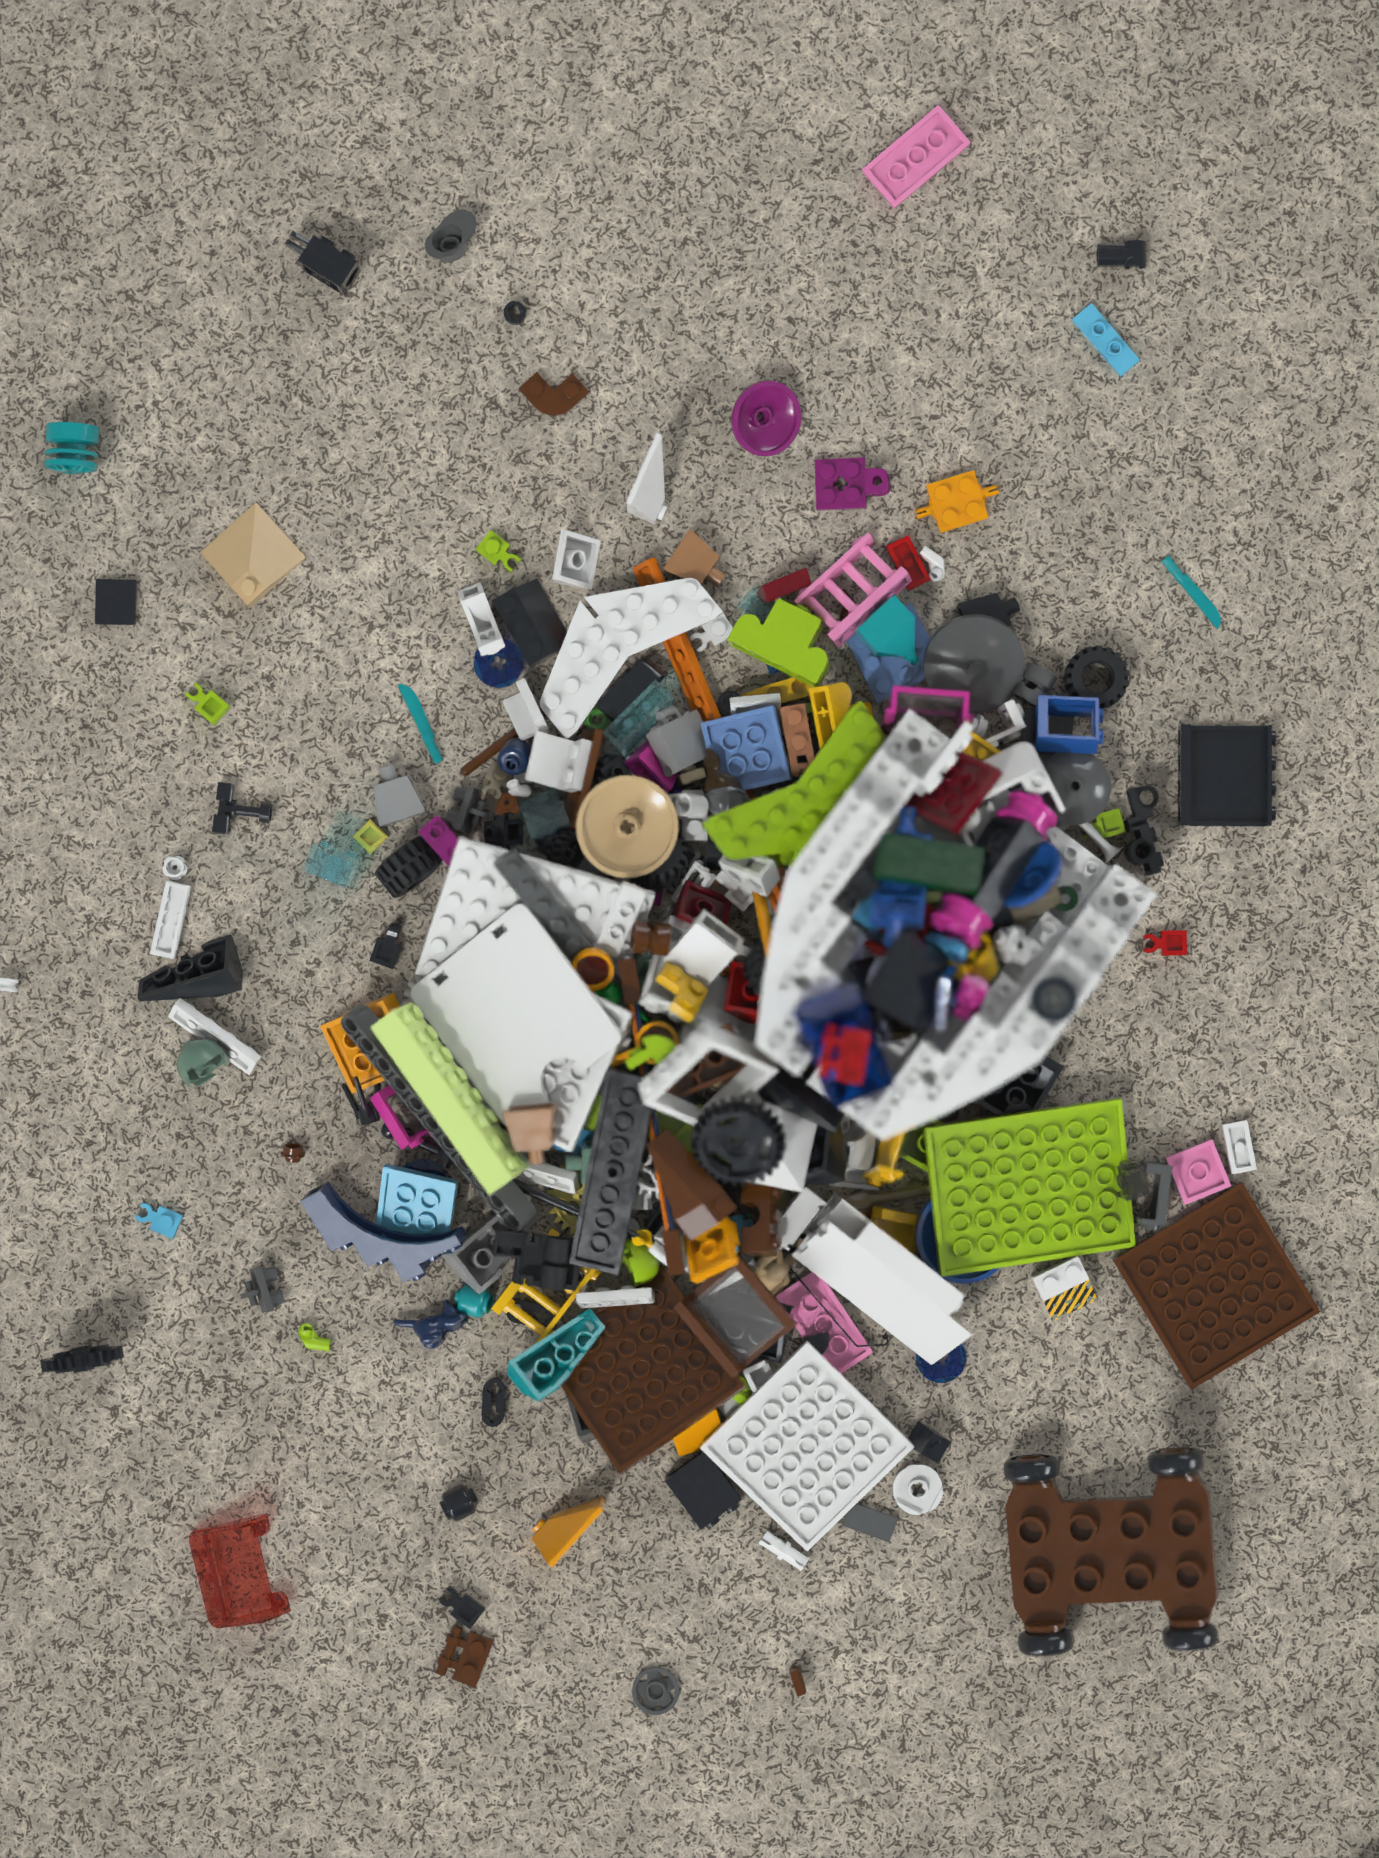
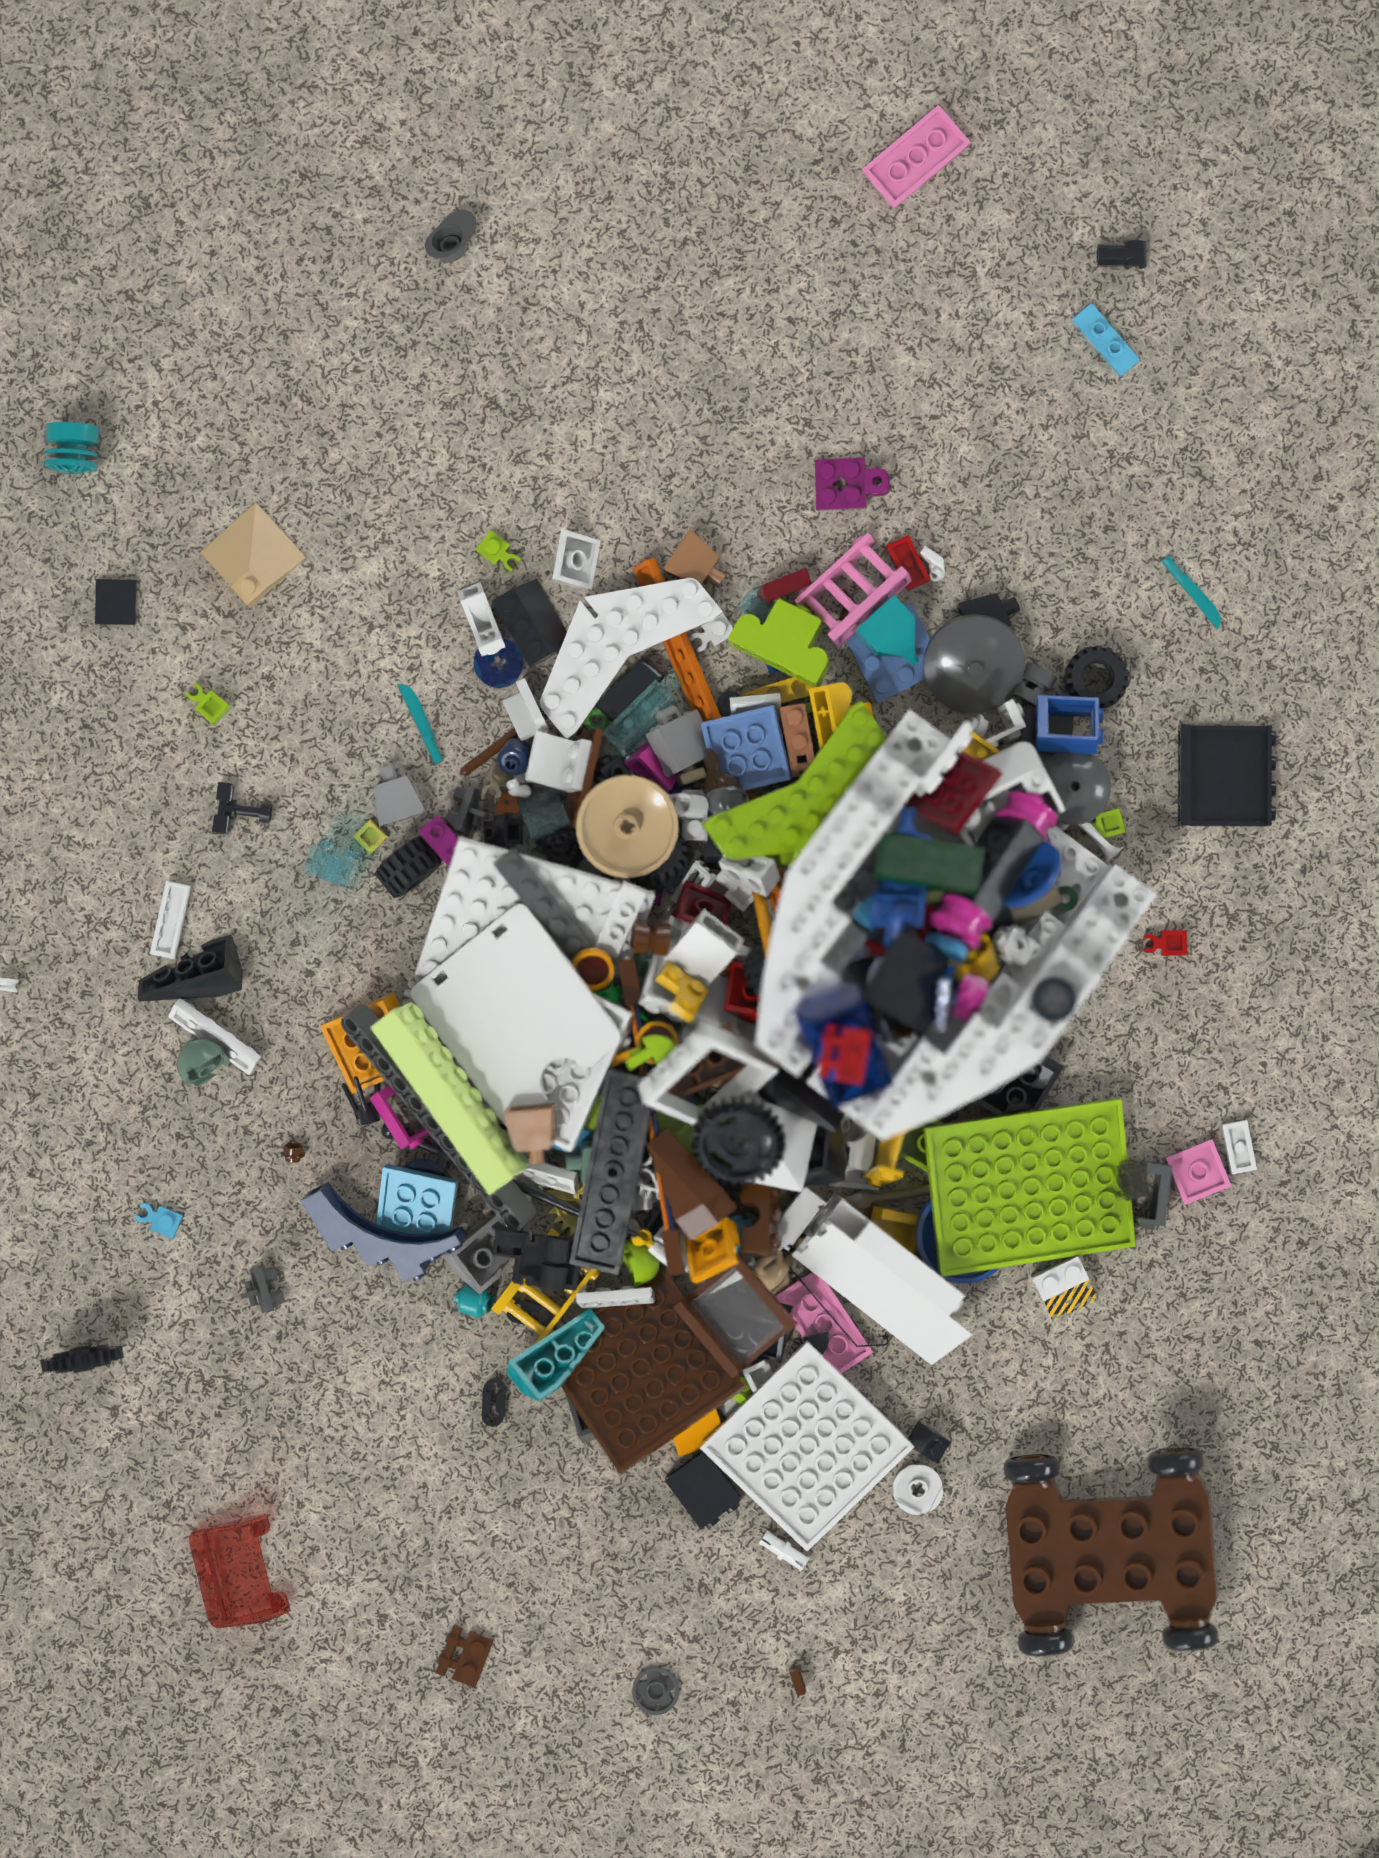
(181, 867): white plate -> none
(311, 1340): lime arm -> none
(326, 262): black brick -> none
(386, 950): black plate -> none
(433, 1328): dark blue animal -> none
(458, 1502): black head -> none
(465, 1609): black plate -> none
(521, 308): black bush -> none
(552, 401): reddish brown plate -> none
(564, 1528): light orange slope -> none
(648, 492): white slope -> none
(778, 422): magenta dish -> none
(870, 1522): dark grey tile -> none
(927, 703): piece -> none
(943, 1373): clear blue plate -> none
(956, 501): light orange plate -> none
(1144, 835): black plate -> none
(1216, 1285): reddish brown plate -> none

